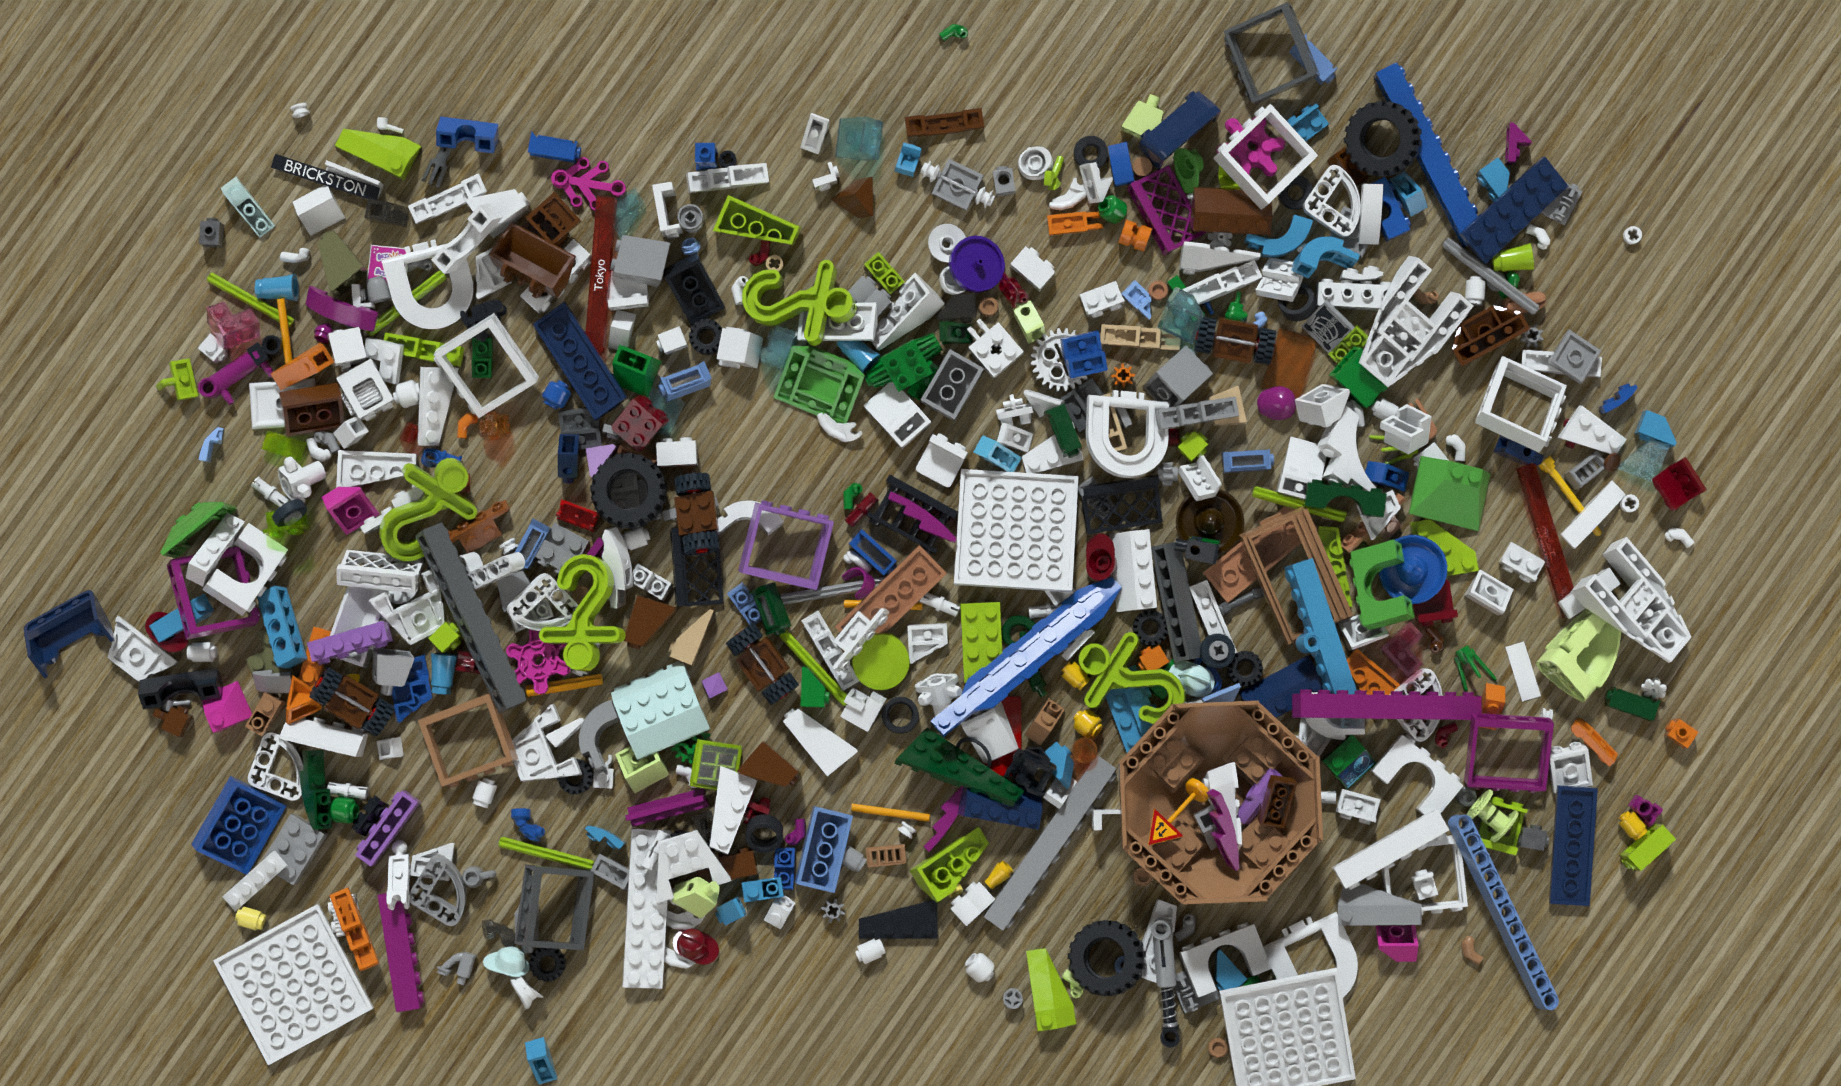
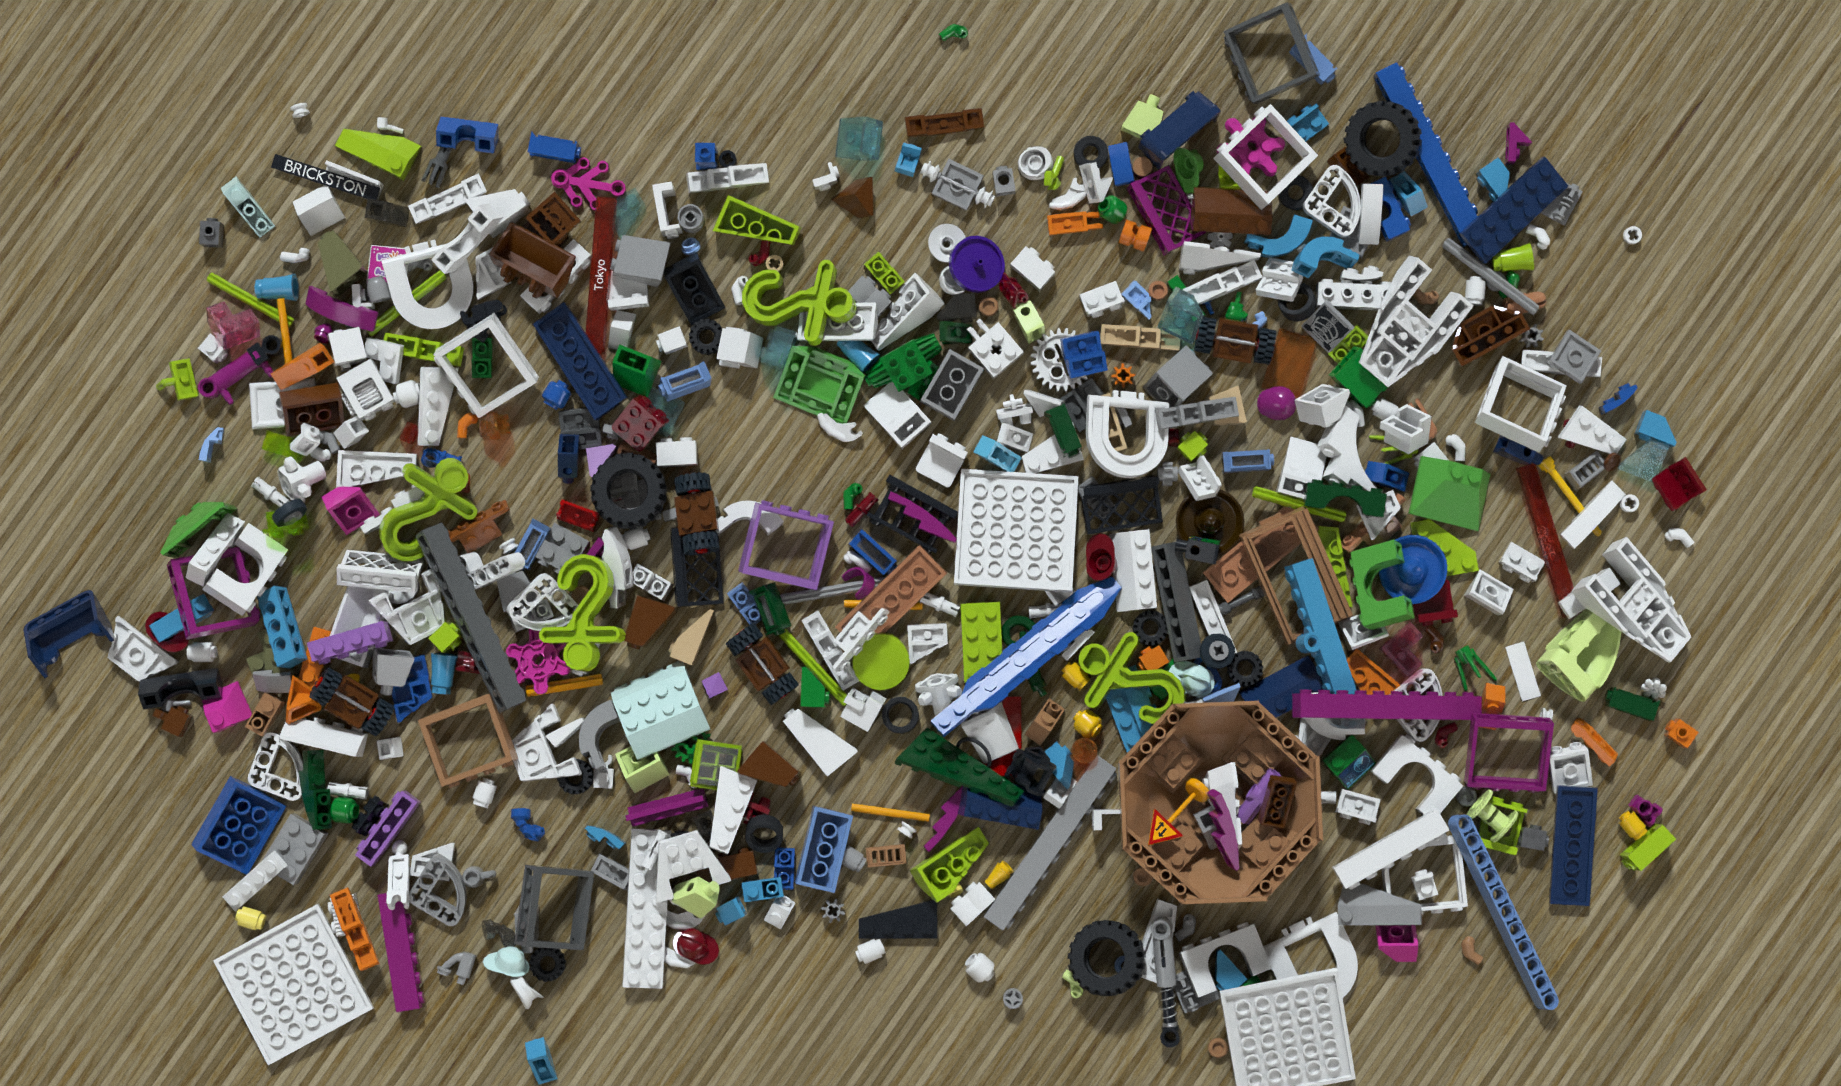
(307, 440): none -> white bracket
(546, 853): lime axle -> none
(797, 834): magenta arm -> none
(815, 133): white slope -> none
(1050, 998): lime wedge -> none

